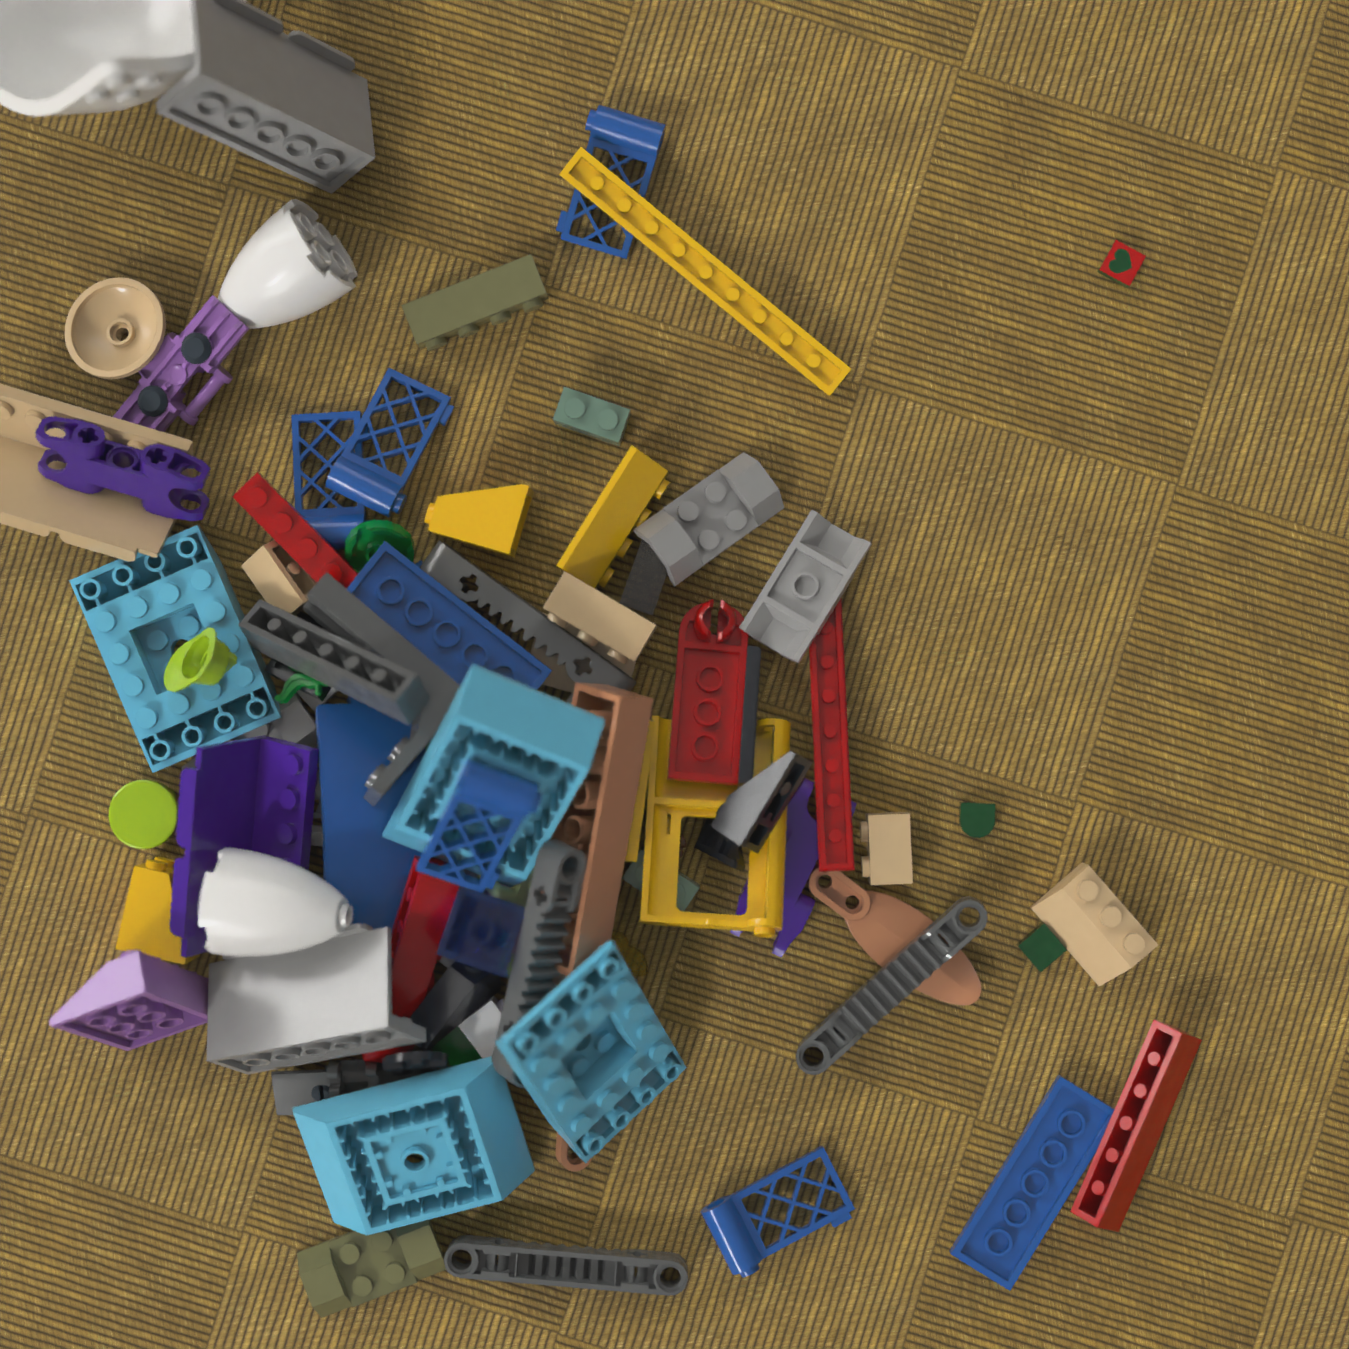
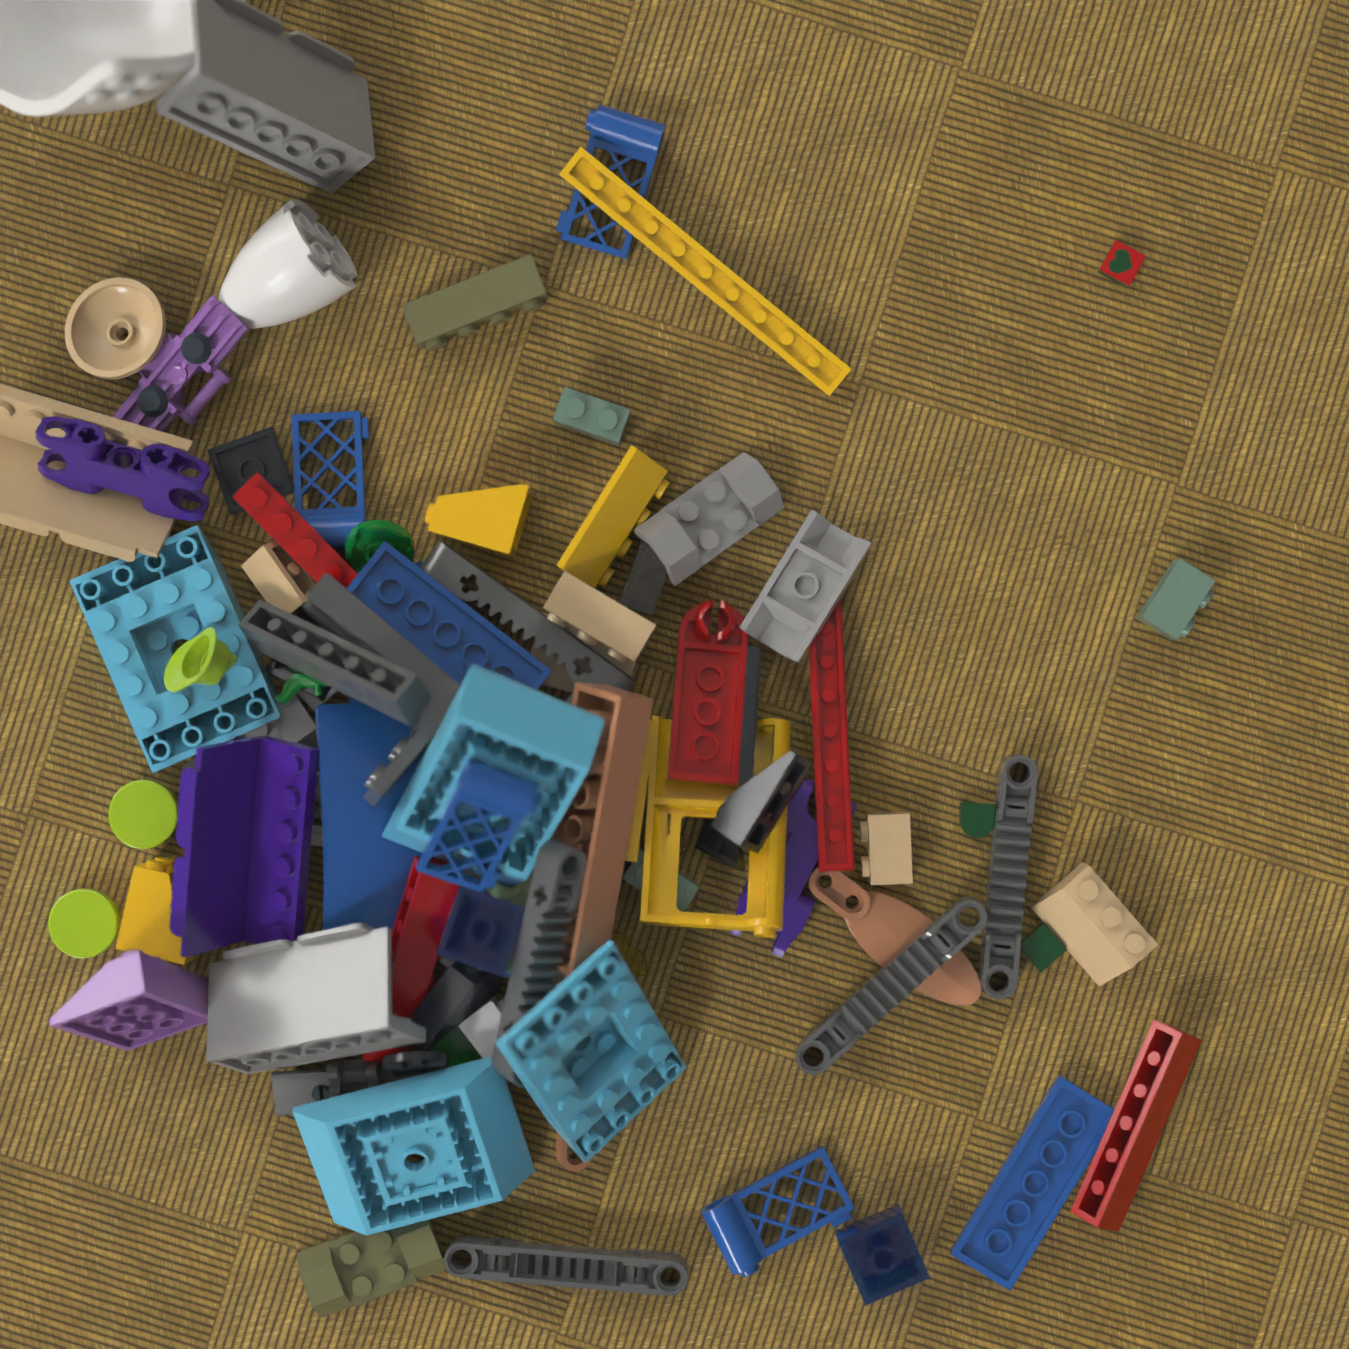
(84, 923): none -> lime tile
(244, 457): none -> black tile
(267, 906): white cylinder -> none
(375, 485): blue piece -> none
(882, 1254): none -> clear blue brick
(1007, 876): none -> dark grey gear
(1176, 600): none -> sand green brick

